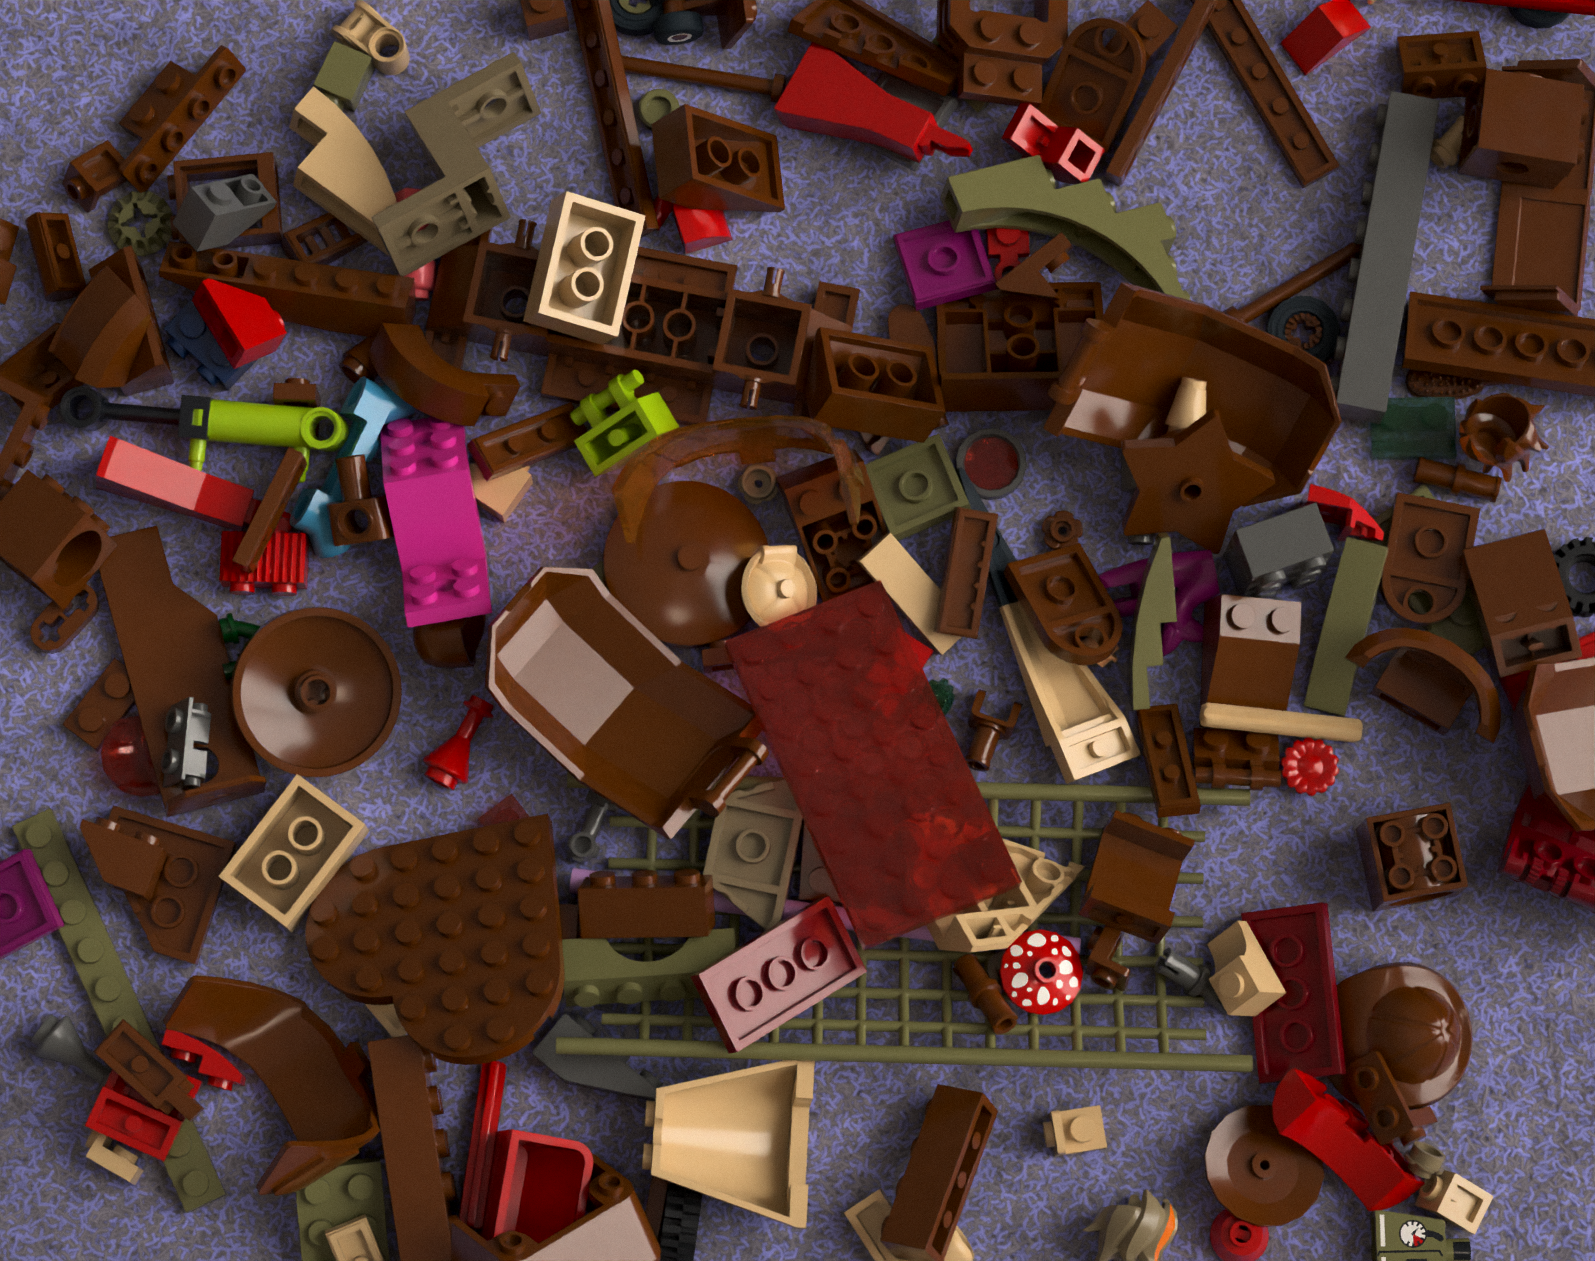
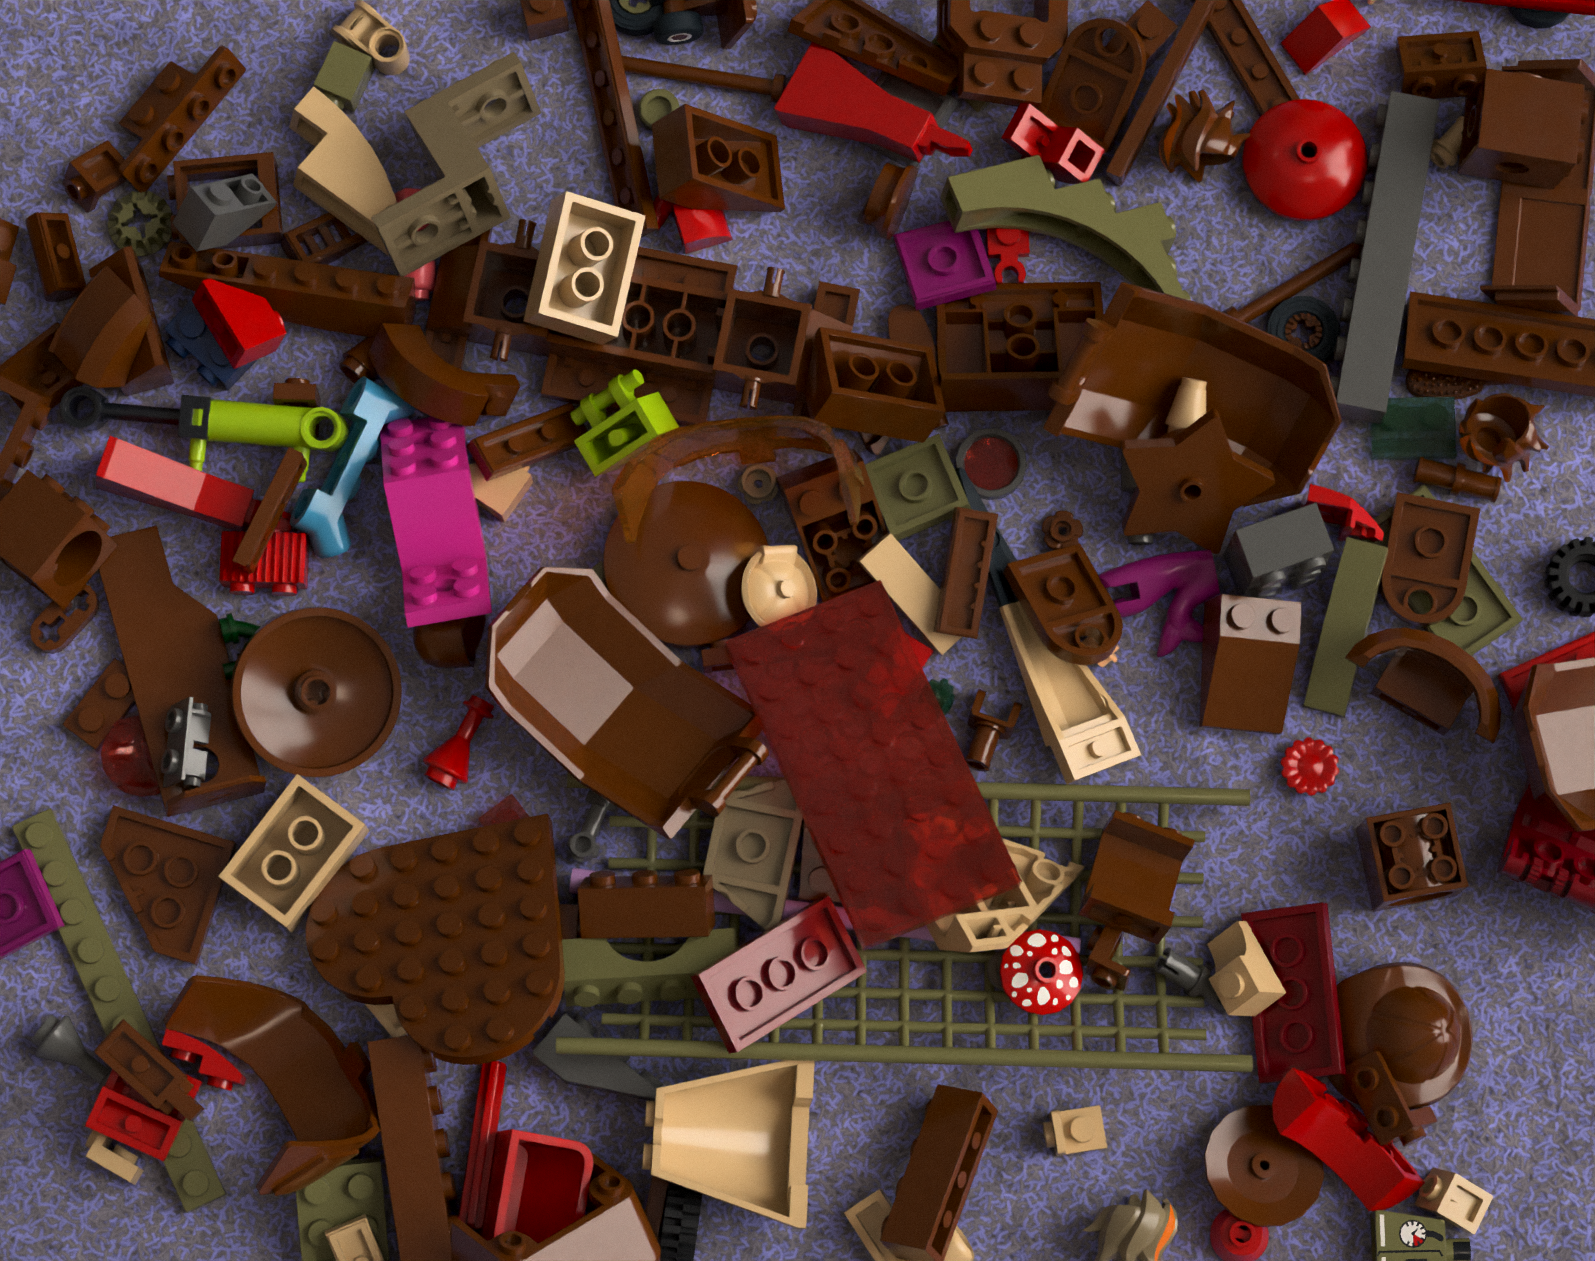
(124, 860): reddish brown slope -> none
(357, 496): reddish brown piece -> none
(889, 199): none -> reddish brown hat
(985, 993): reddish brown pin -> none
(1027, 276): reddish brown slope -> none
(1153, 606): olive slope -> none
(1167, 761): reddish brown tile -> none
(1199, 135): none -> reddish brown hair
(1236, 758): reddish brown plate -> none
(1280, 722): tan axle -> none
(1300, 185): none -> red dish
(1424, 1160): dark tan plate -> none
(1521, 603): reddish brown slope -> none

